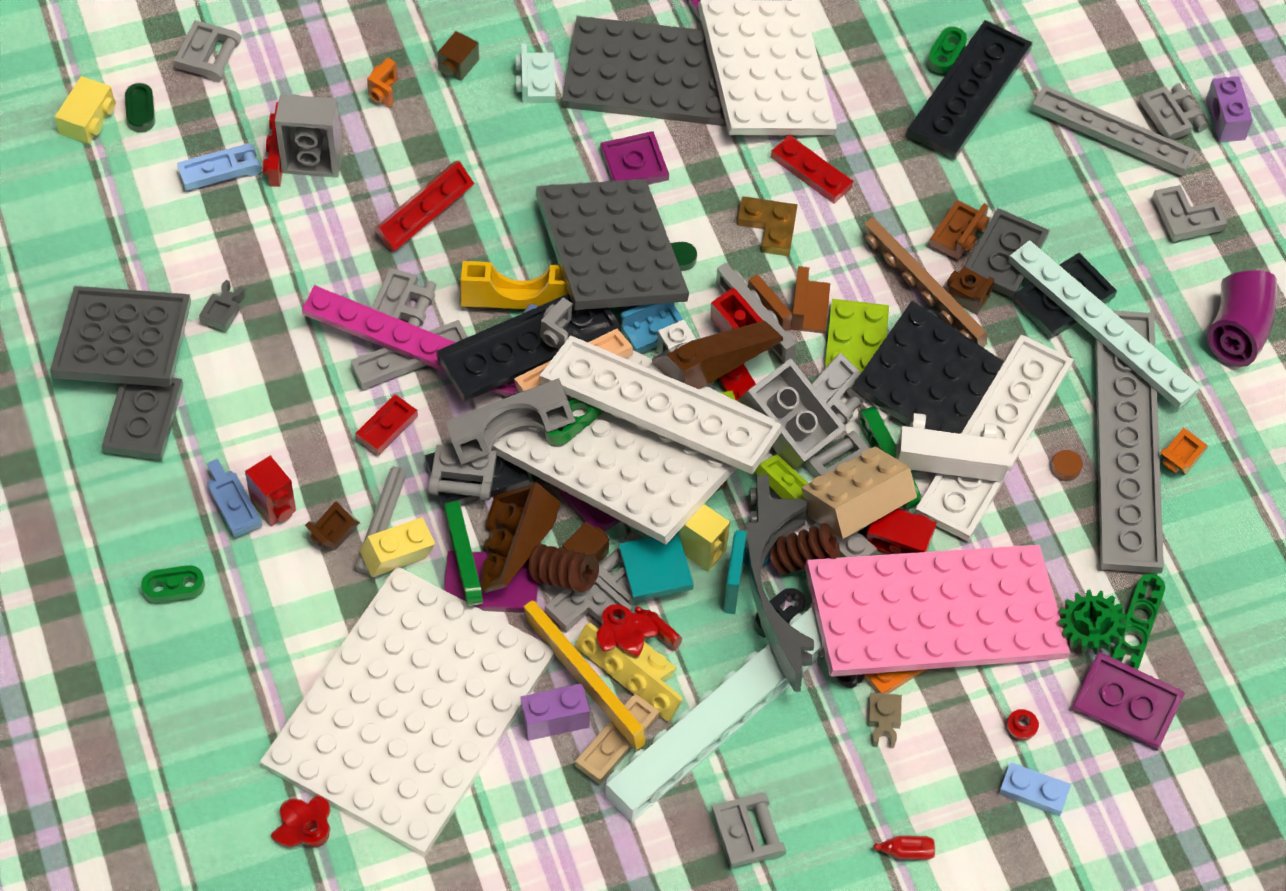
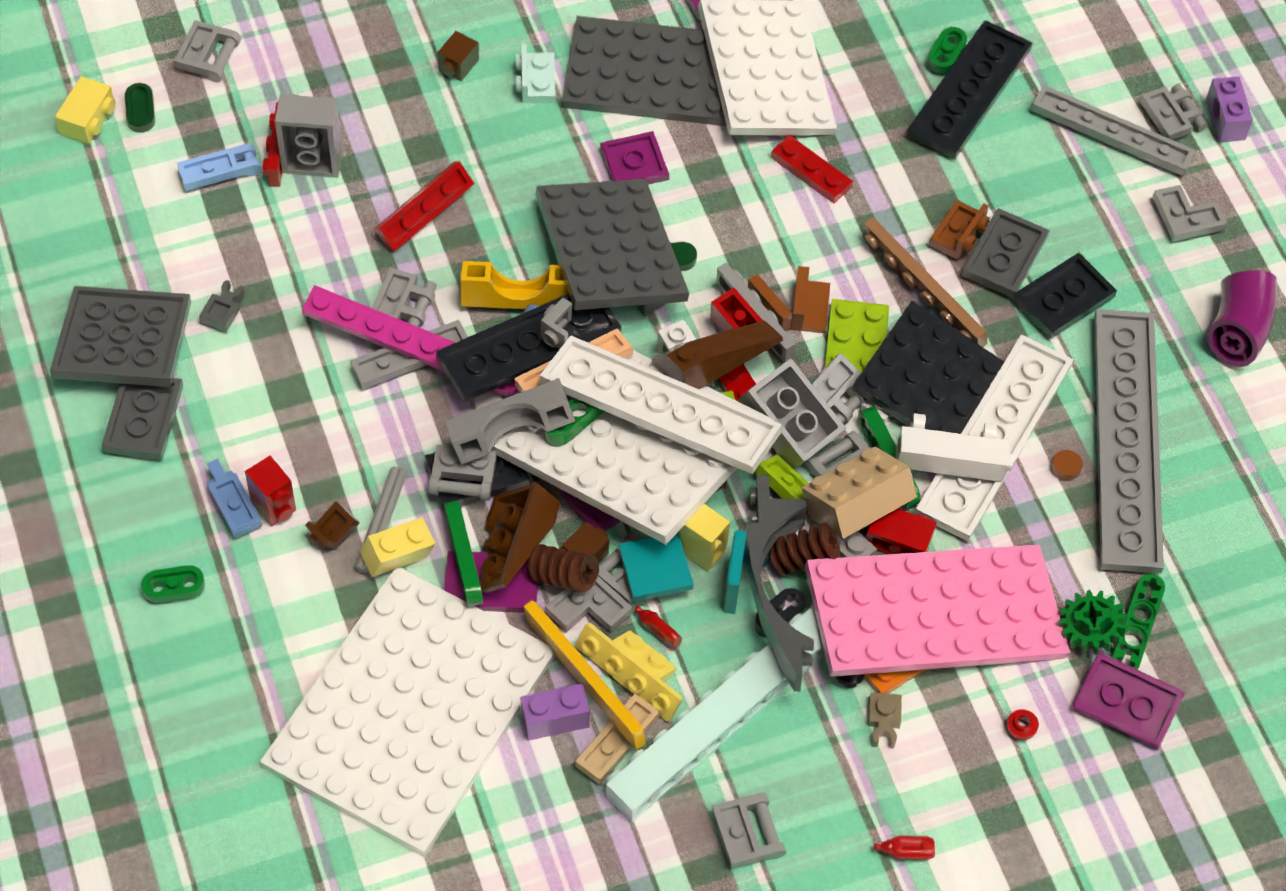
(300, 819): red plate -> none
(380, 82): orange bracket -> none
(386, 424): red plate -> none
(624, 633): red plate -> none
(642, 323): dark azure bracket -> none
(774, 217): pearl gold plate -> none
(970, 289): reddish brown brick -> none
(1035, 789): light blue plate -> none
(1104, 324): light aqua plate -> none
(1183, 452): orange bracket -> none

